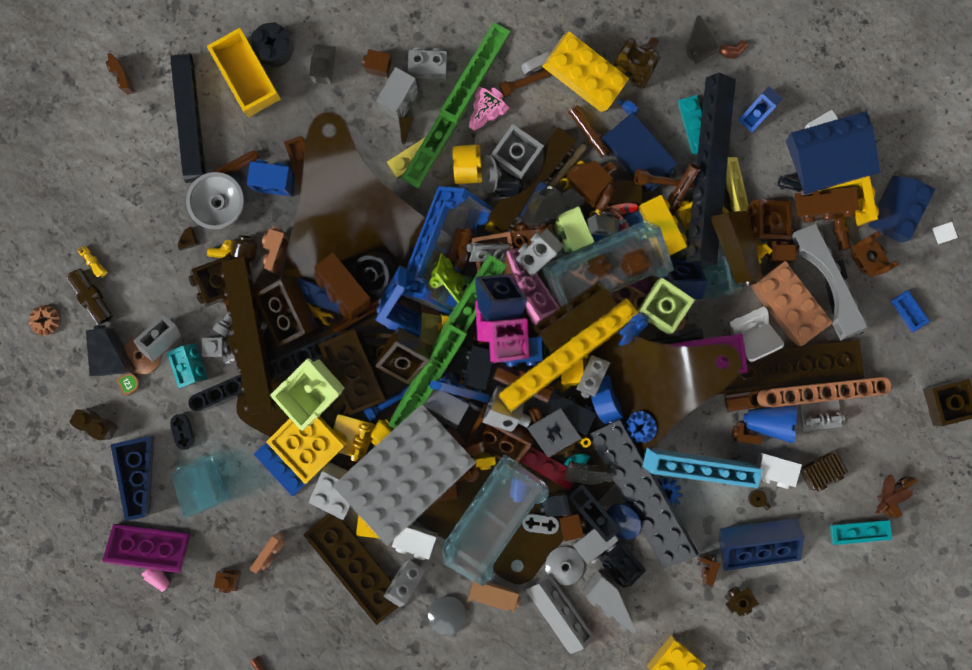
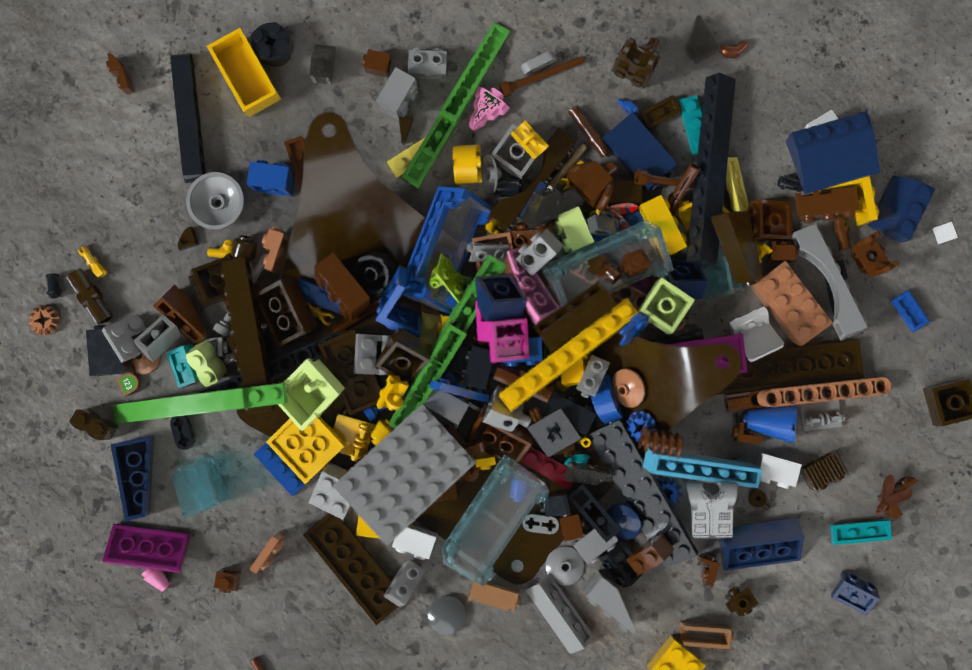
(53, 285): none -> black pin
(121, 335): none -> light grey plate
(180, 311): none -> reddish brown slope
(200, 403): none -> bright green slope
(206, 363): none -> yellowish green brick
(239, 163): reddish brown axle -> none
(366, 353): none -> light grey plate
(392, 394): none -> yellow hips
(458, 251): reddish brown hinge -> none
(529, 140): none -> yellow hips
(585, 72): yellow piece -> none
(613, 275): none -> reddish brown plate
(628, 387): none -> nougat dish
(650, 554): none -> reddish brown brick
(660, 112): none -> dark brown plate
(661, 441): none -> reddish brown piece
(705, 635): none -> medium nougat window
(712, 509): none -> light grey piece
(760, 109): blue slope -> none
(855, 593): none -> dark blue bracket

